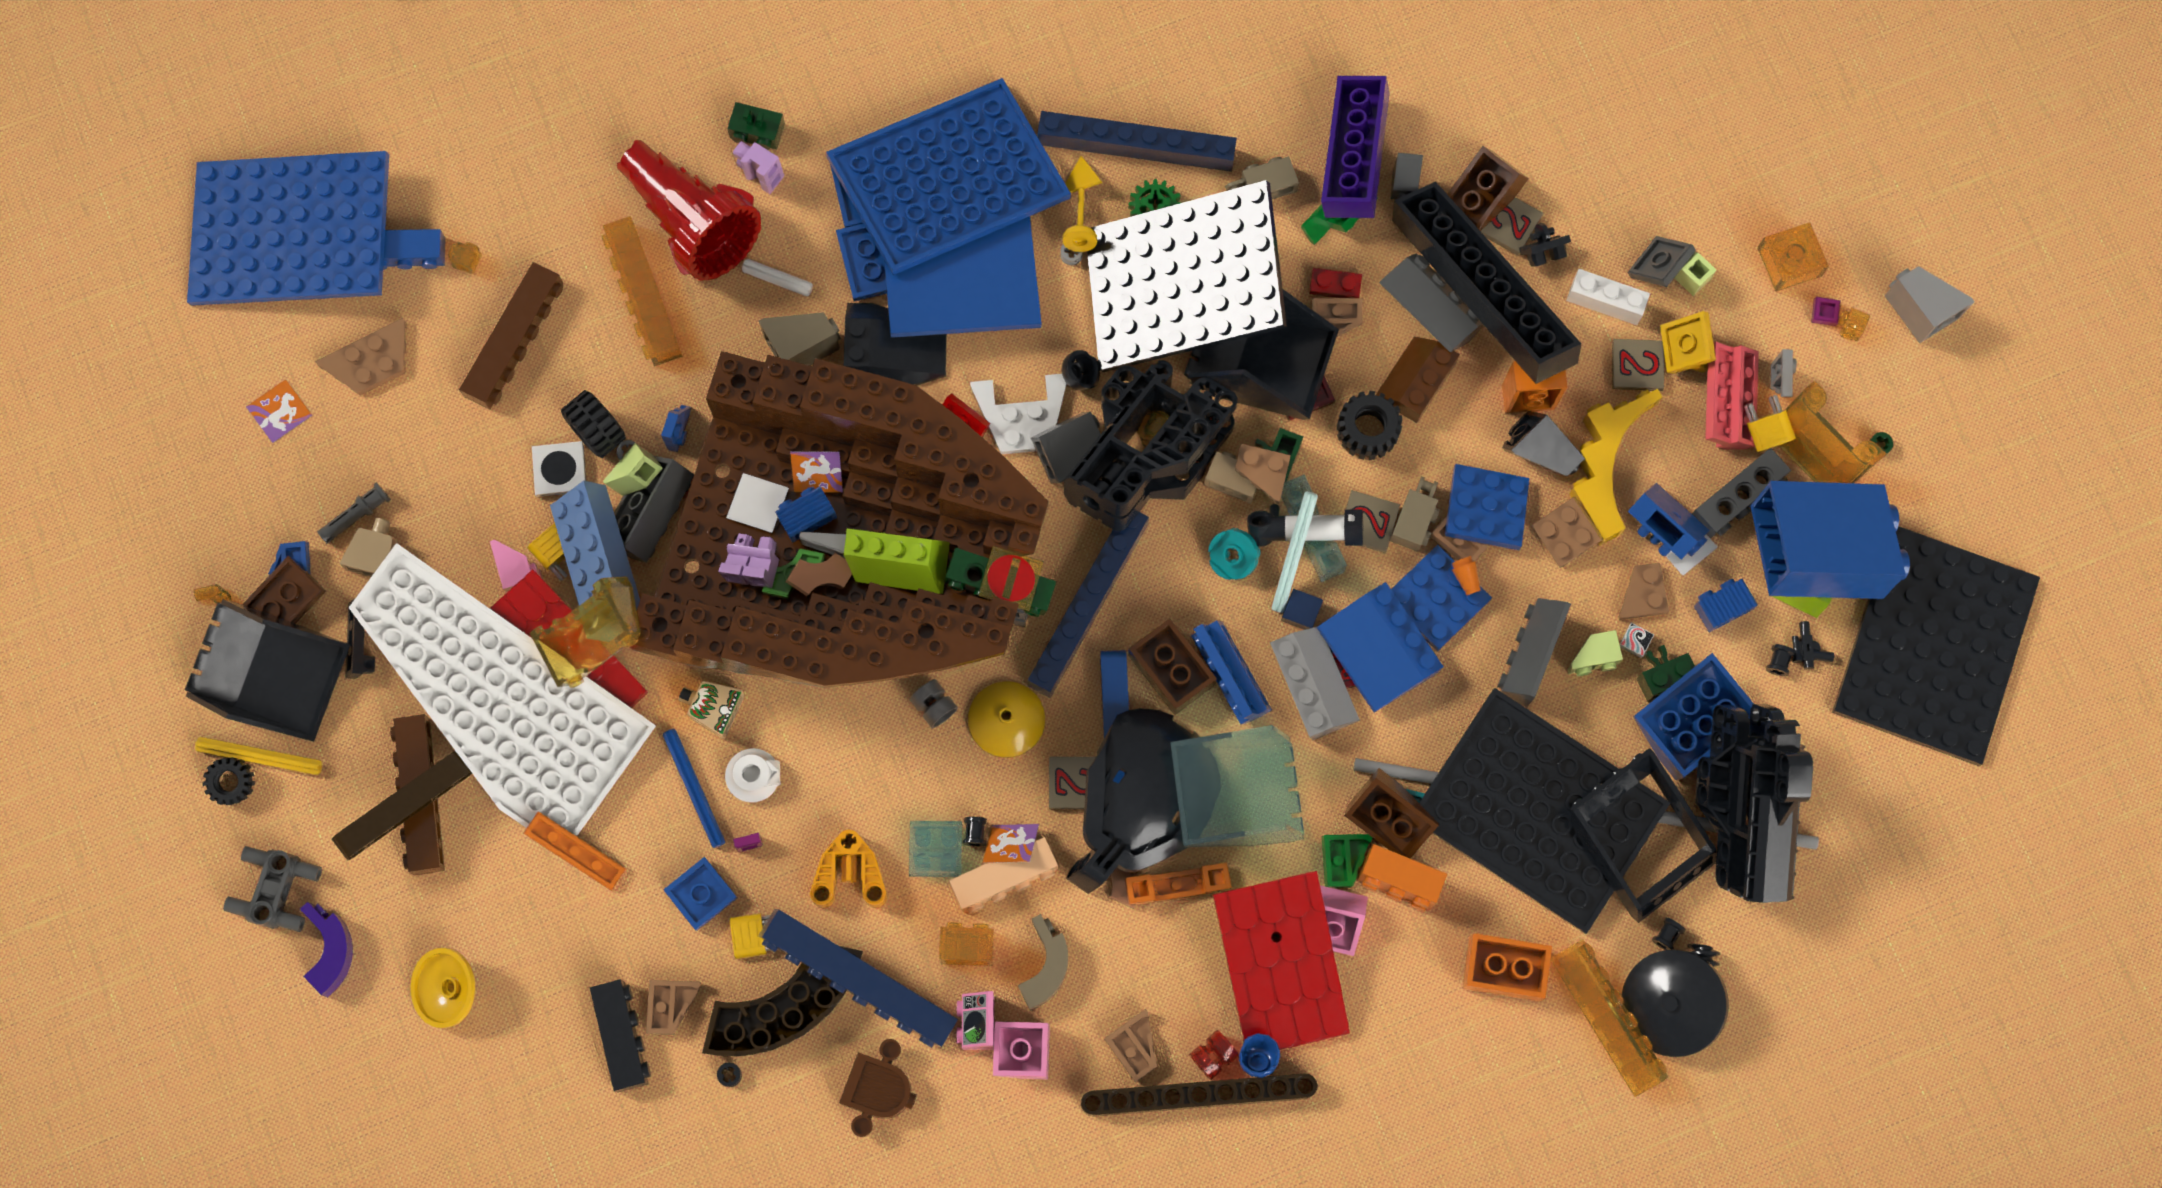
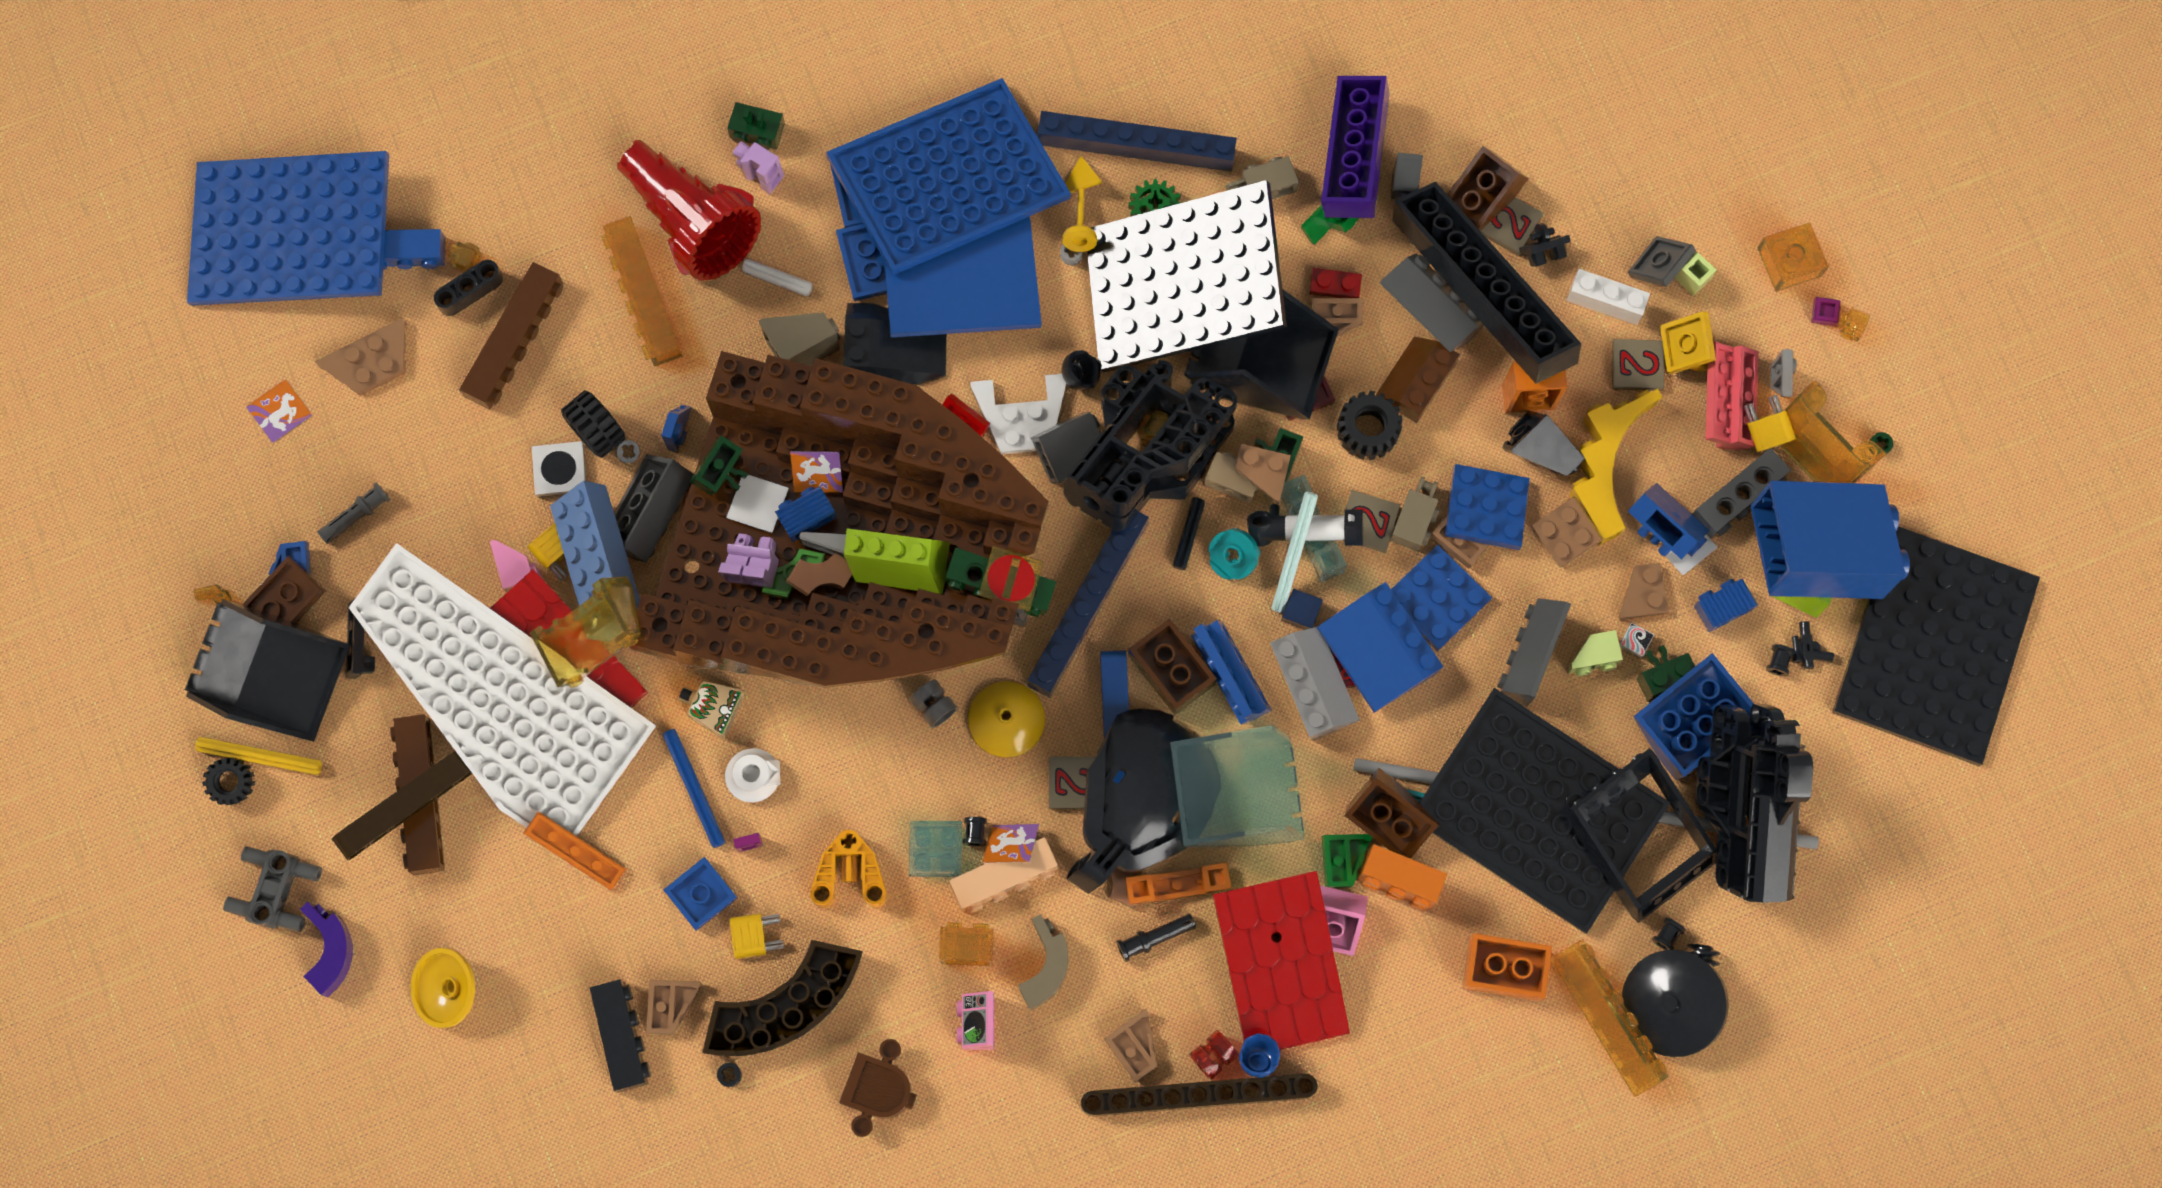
(368, 548): tan torso -> none
(463, 299): none -> black beam
(633, 471): yellowish green slope -> none
(717, 465): none -> dark green brick
(858, 978): dark blue brick -> none
(1021, 1050): bright pink slope -> none
(1144, 941): none -> black pin
(1188, 533): none -> black axle
(1467, 575): orange cone -> none
(1926, 302): light grey slope -> none

